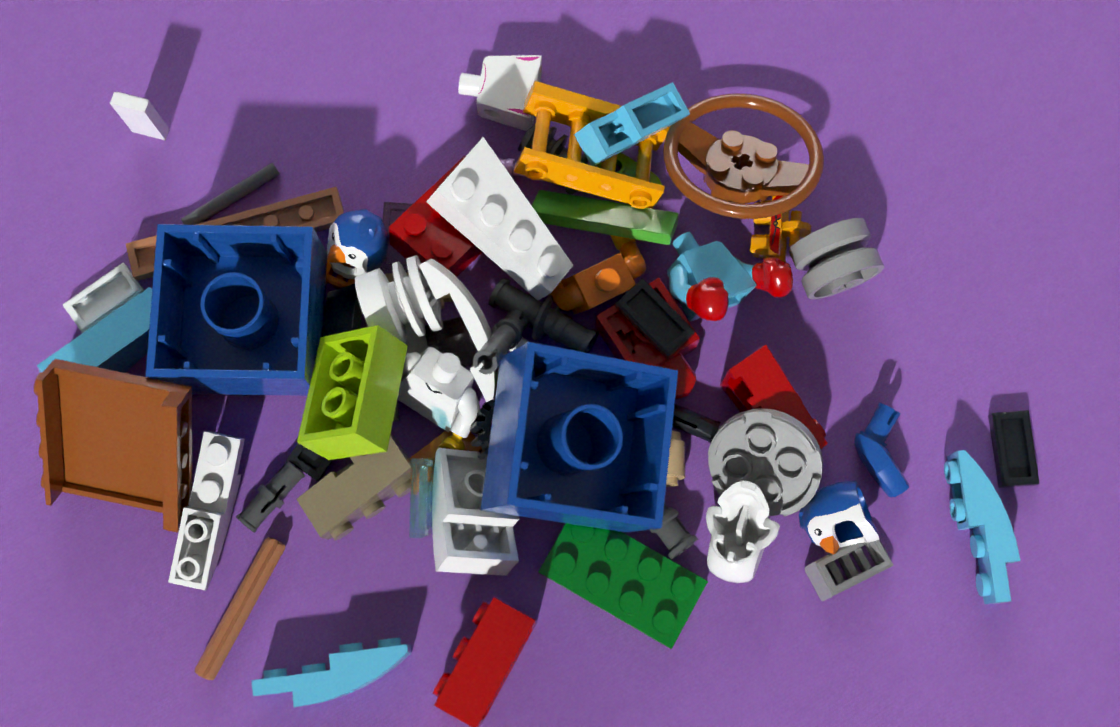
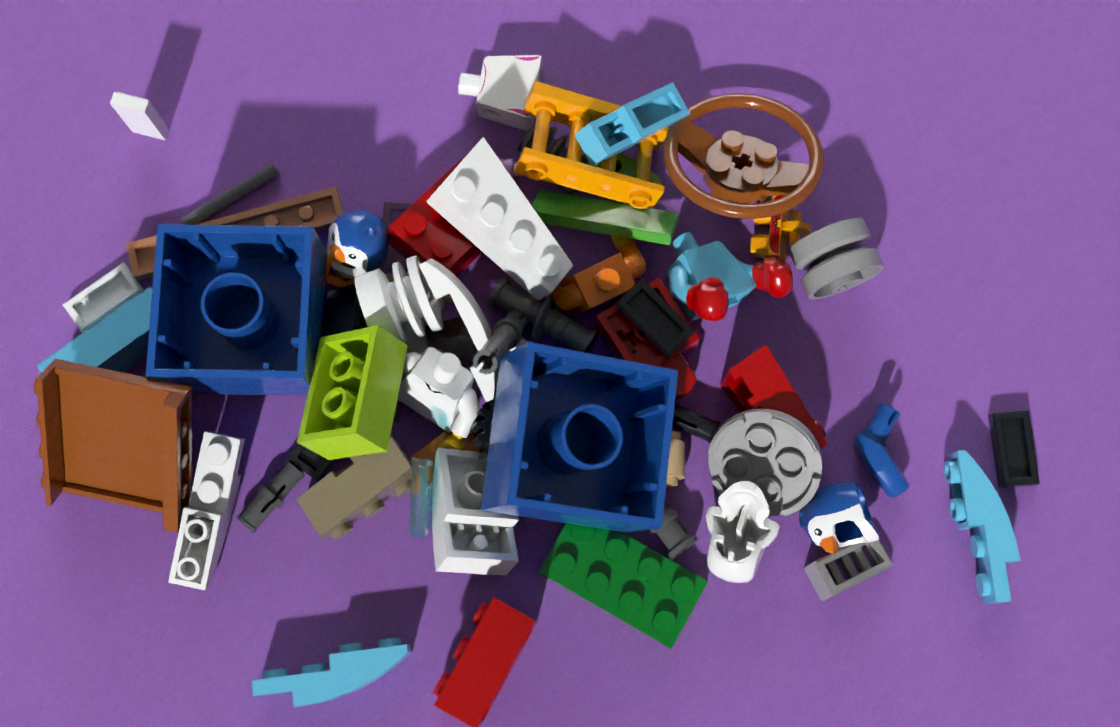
(239, 608): nougat axle -> none

